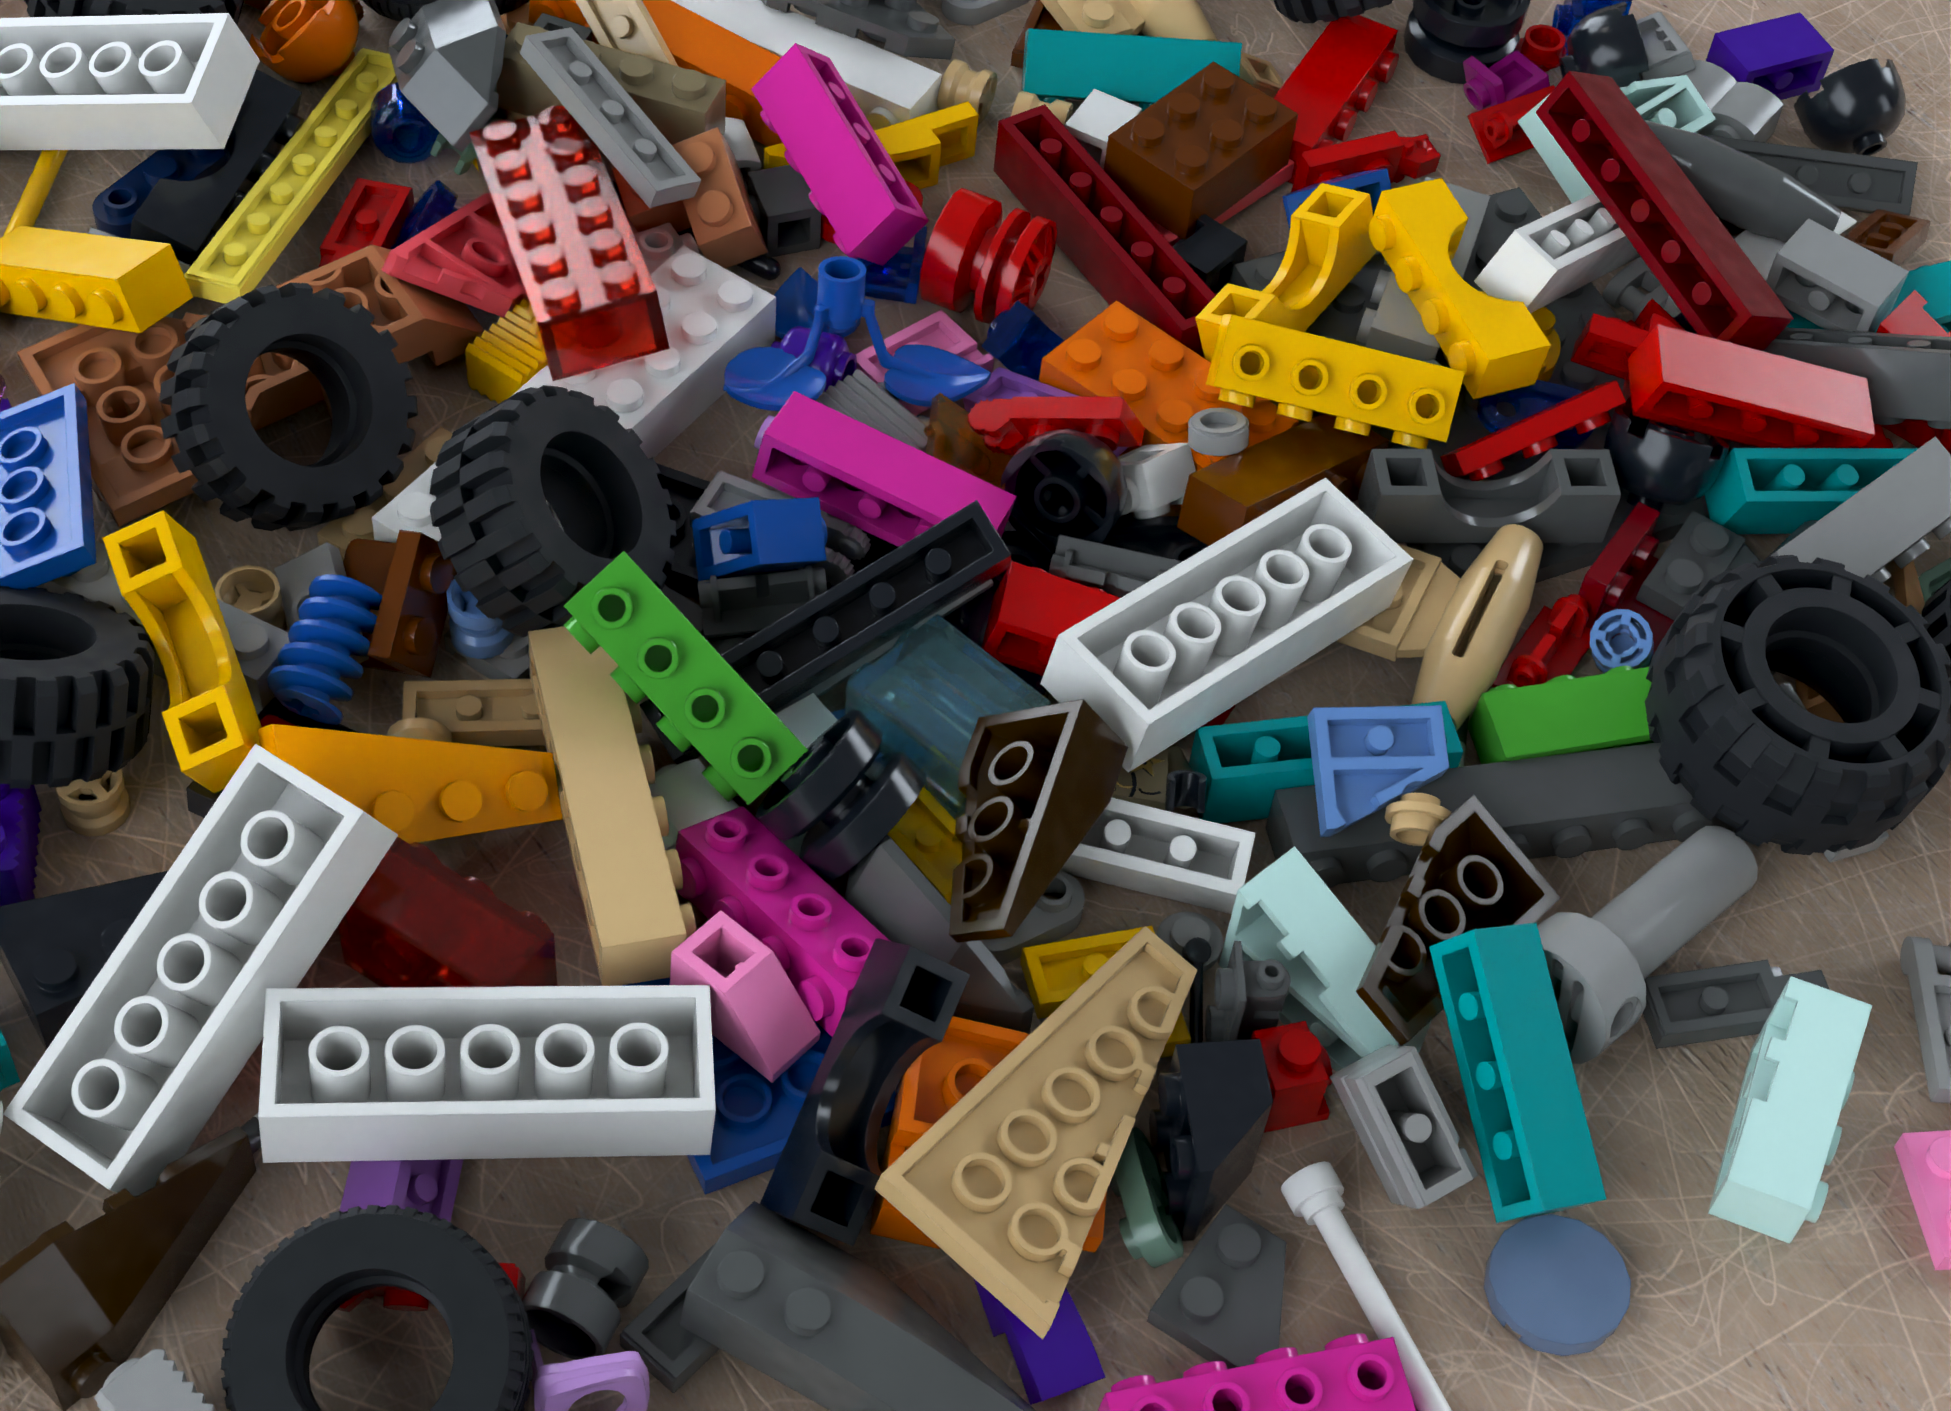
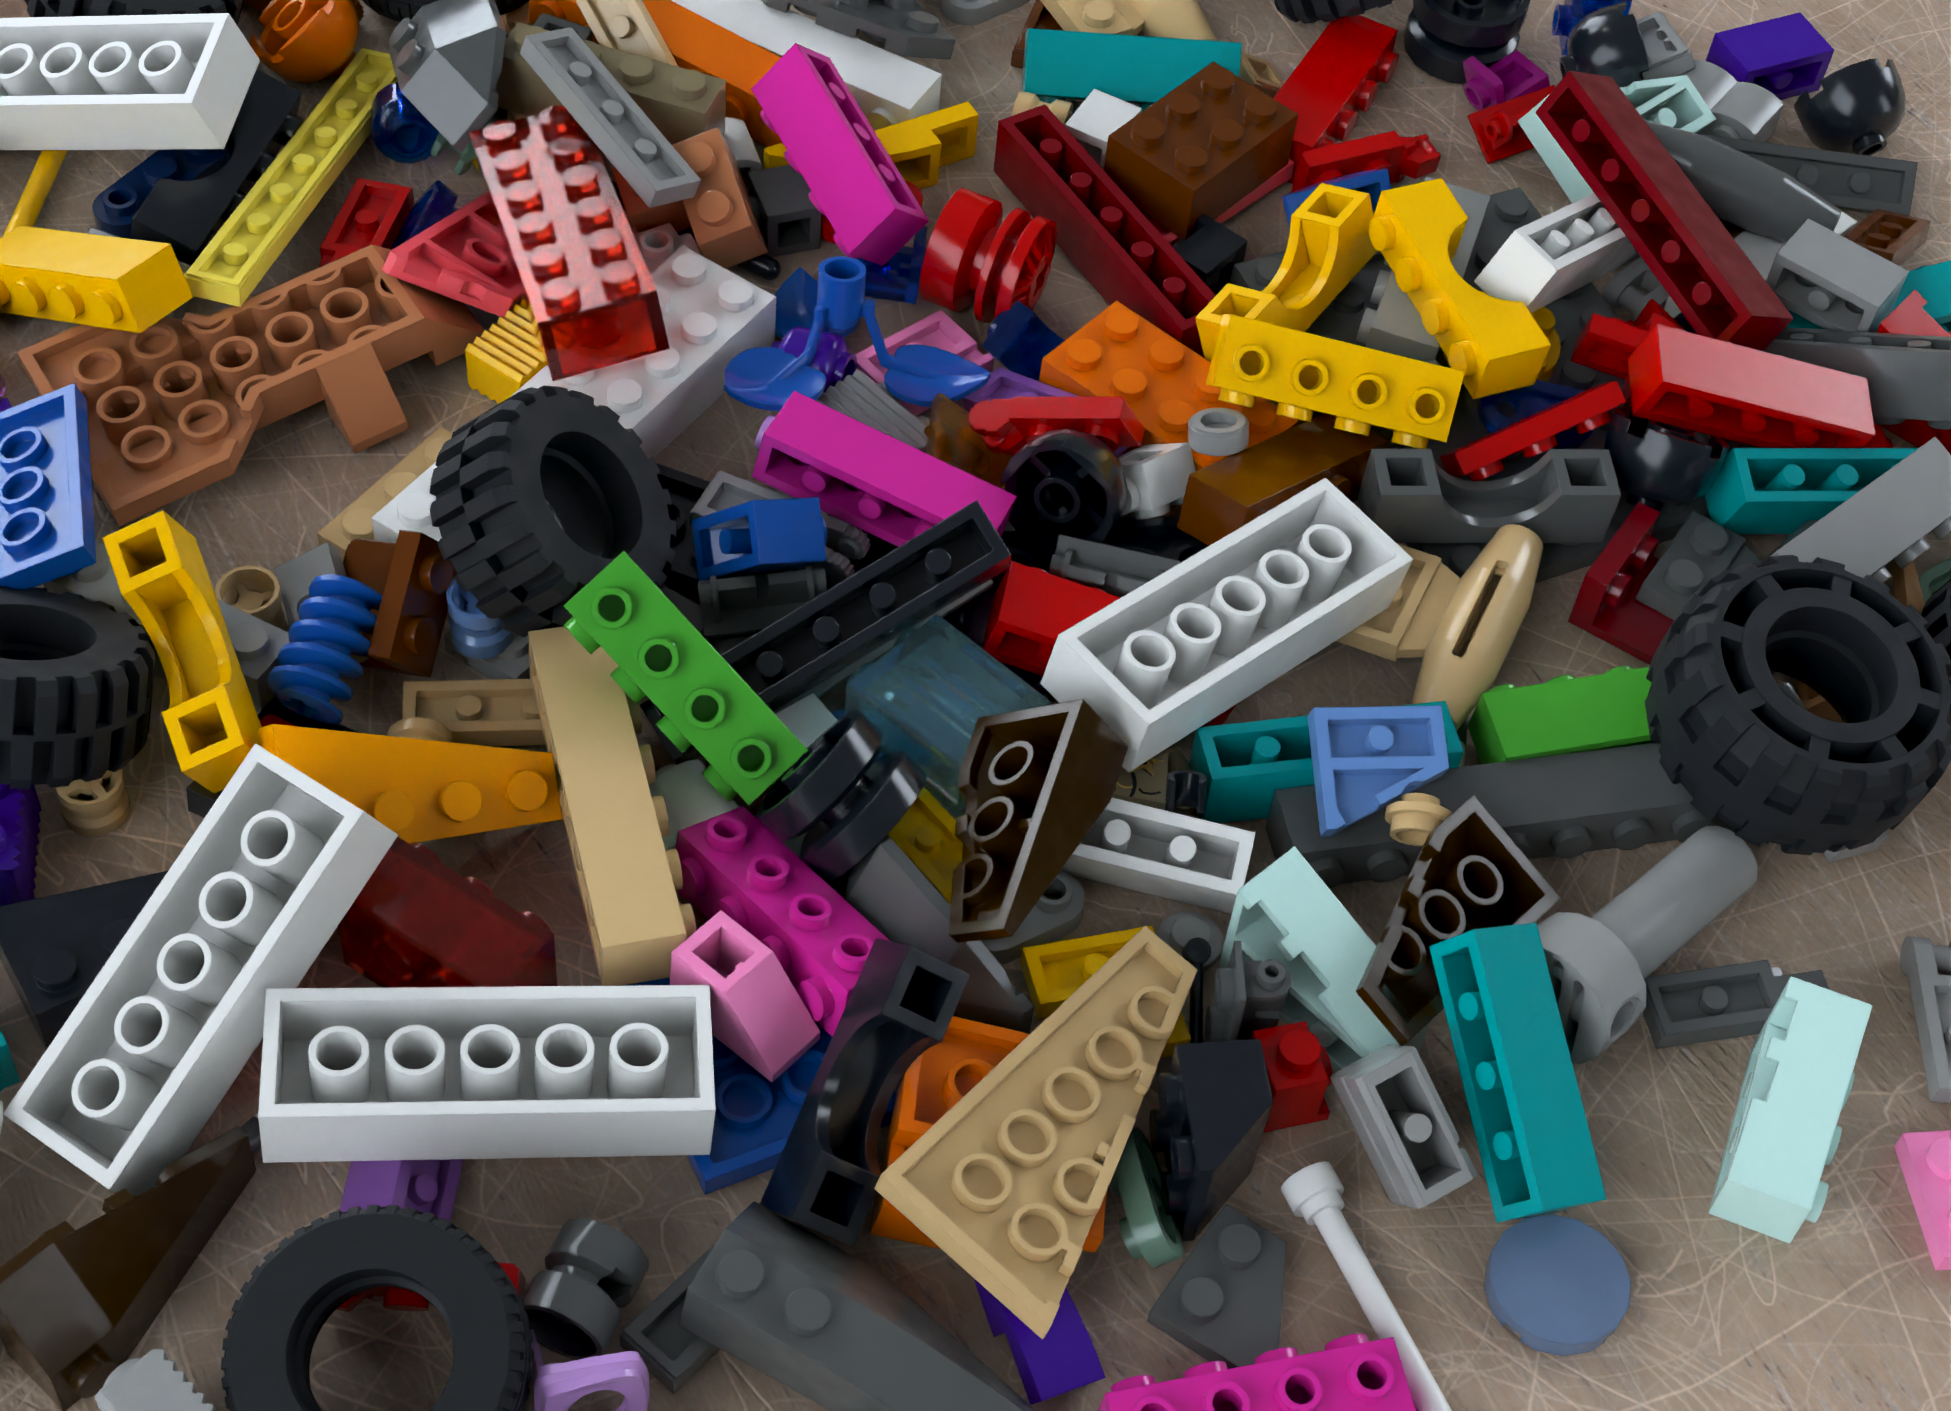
(356, 373): black tyre -> none
(965, 85): tan wheel -> none
(1543, 46): red plate -> none
(1550, 644): red hinge -> none
(1621, 649): medium blue wheel -> none

